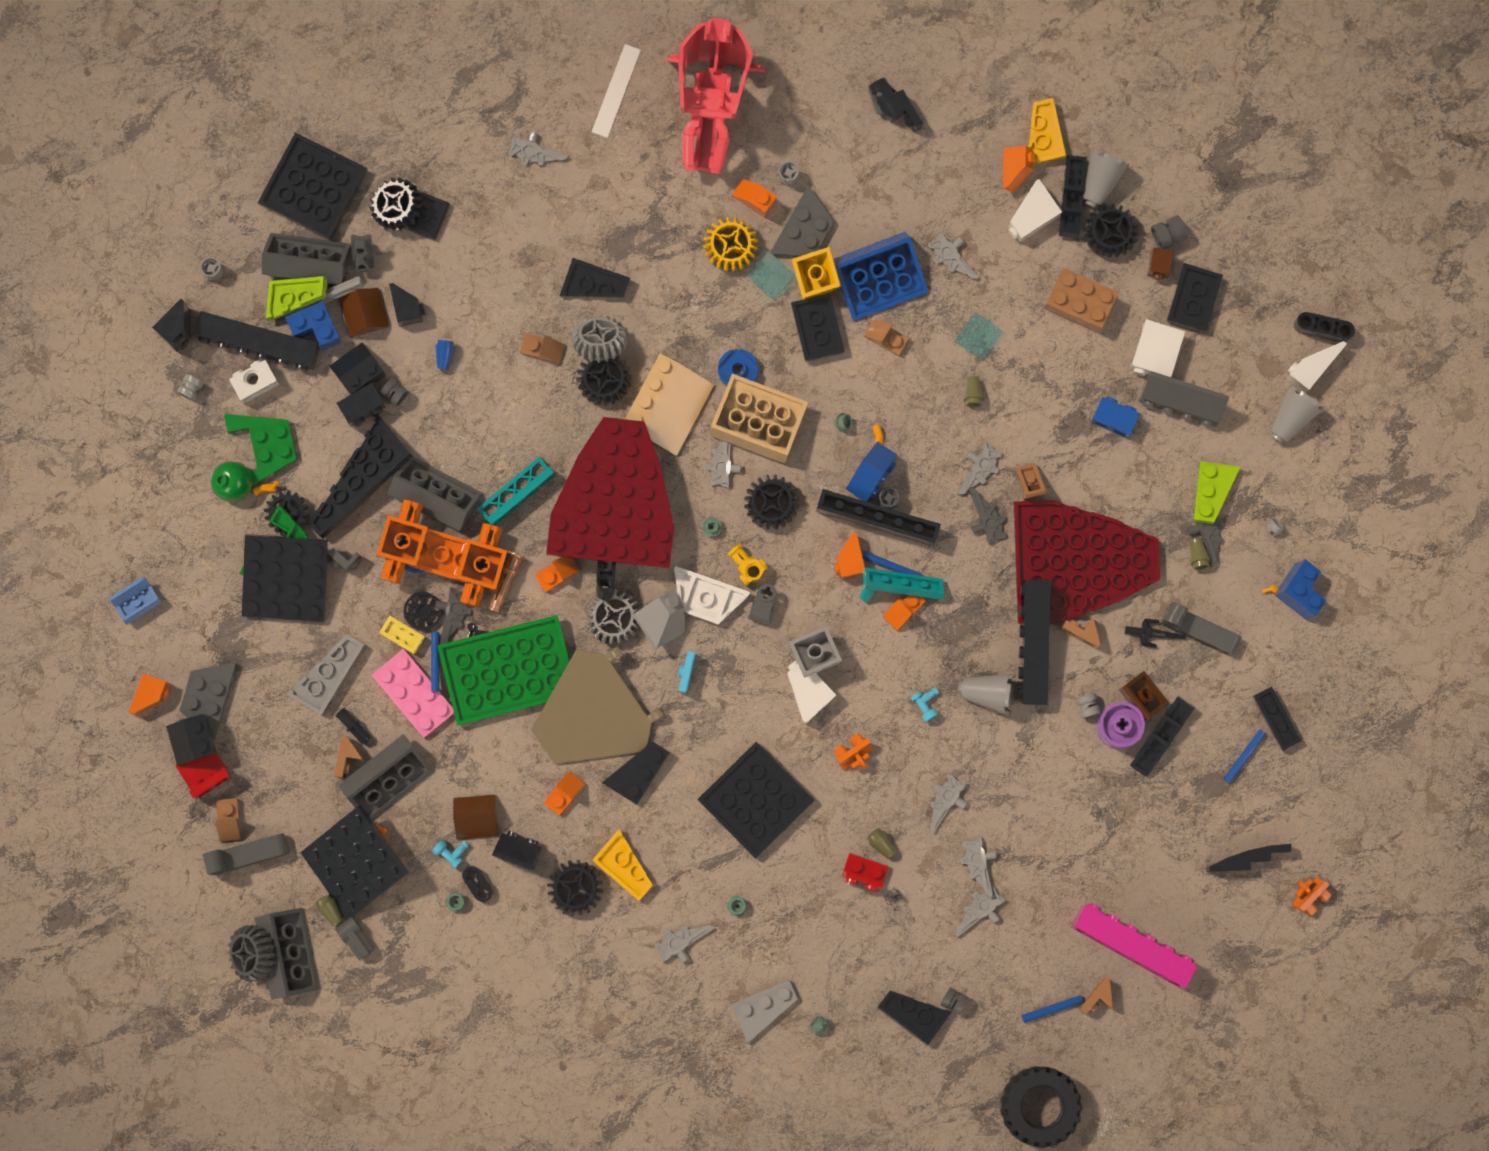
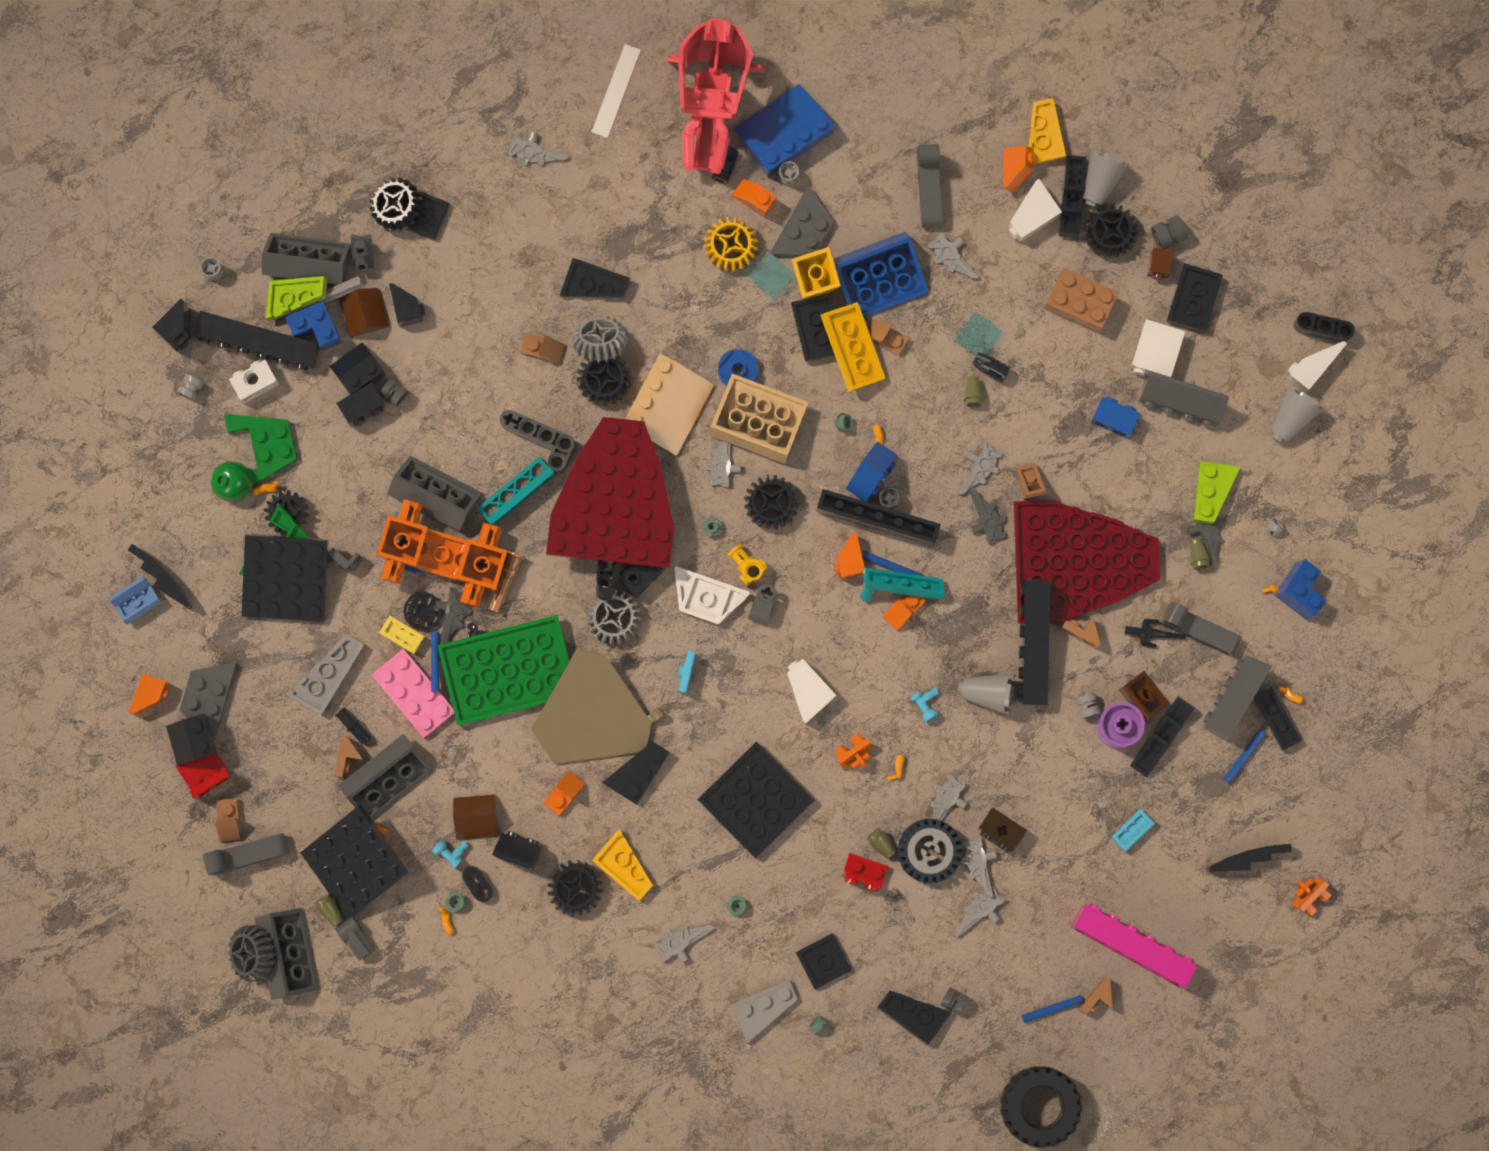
(164, 581): none -> black slope
(312, 186): black plate -> none
(363, 474): black wing -> none
(444, 353): blue cone -> none
(445, 916): none -> light orange piece
(535, 437): none -> dark grey beam
(557, 573): orange slope -> none
(639, 578): none -> black brick
(662, 619): light grey slope -> none
(729, 165): none -> black hinge
(784, 129): none -> blue slope
(815, 652): light grey slope -> none
(823, 961): none -> black tile
(852, 346): none -> yellow plate
(893, 105): black plate -> none
(899, 767): none -> light orange piece
(919, 869): none -> wheel
(929, 185): none -> dark grey beam
(991, 366): none -> black hinge
(995, 819): none -> dark brown brick
(1132, 830): none -> medium azure plate
(1237, 697): none -> dark grey slope
(1290, 695): none -> light orange piece

